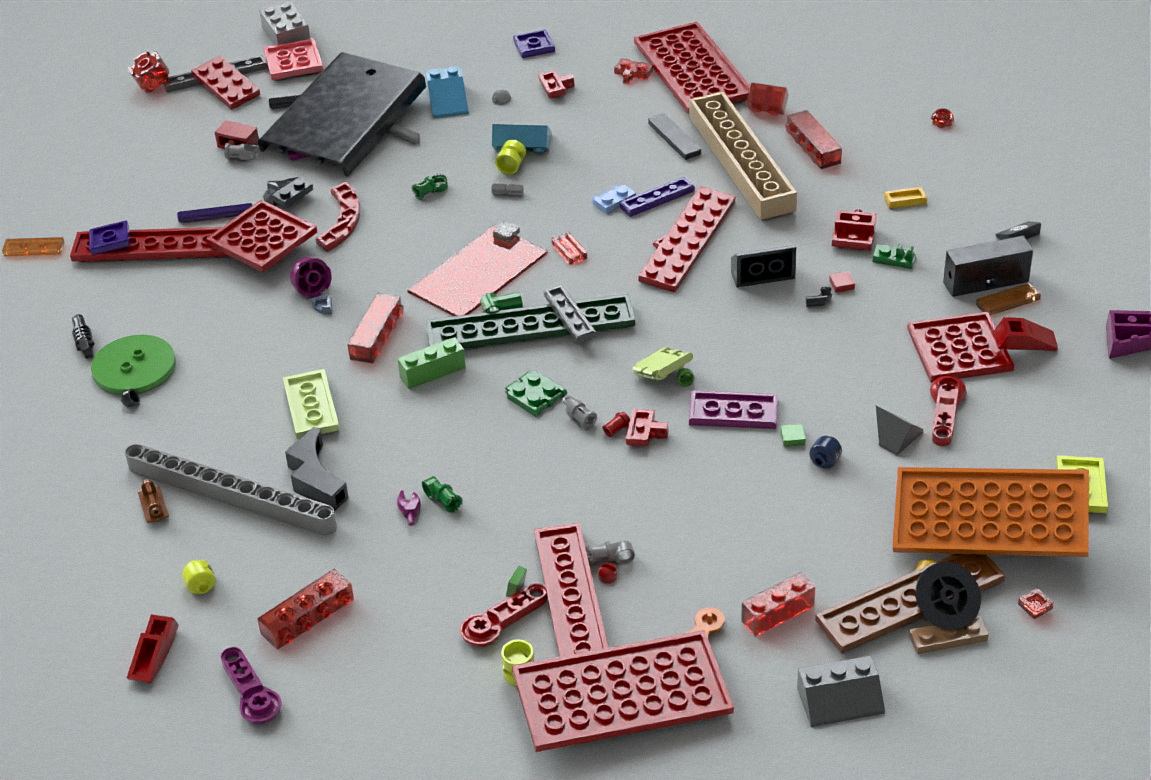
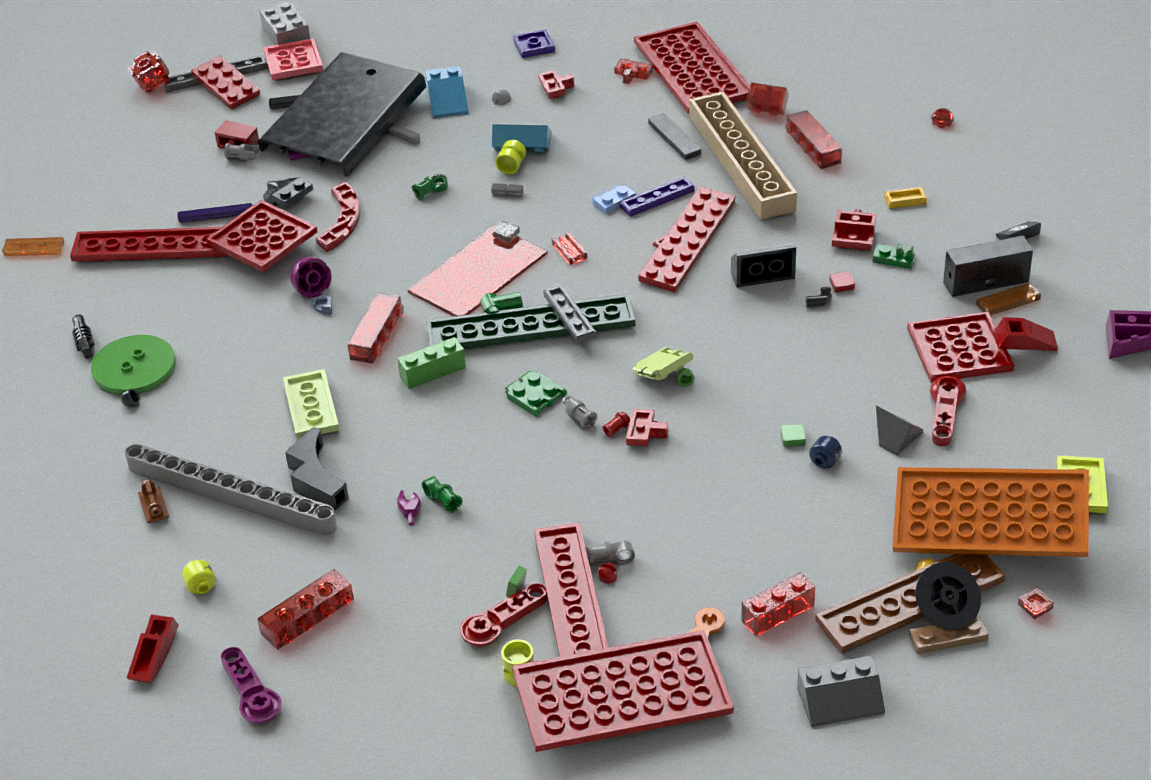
(109, 237): dark purple tile -> none
(733, 409): magenta tile -> none

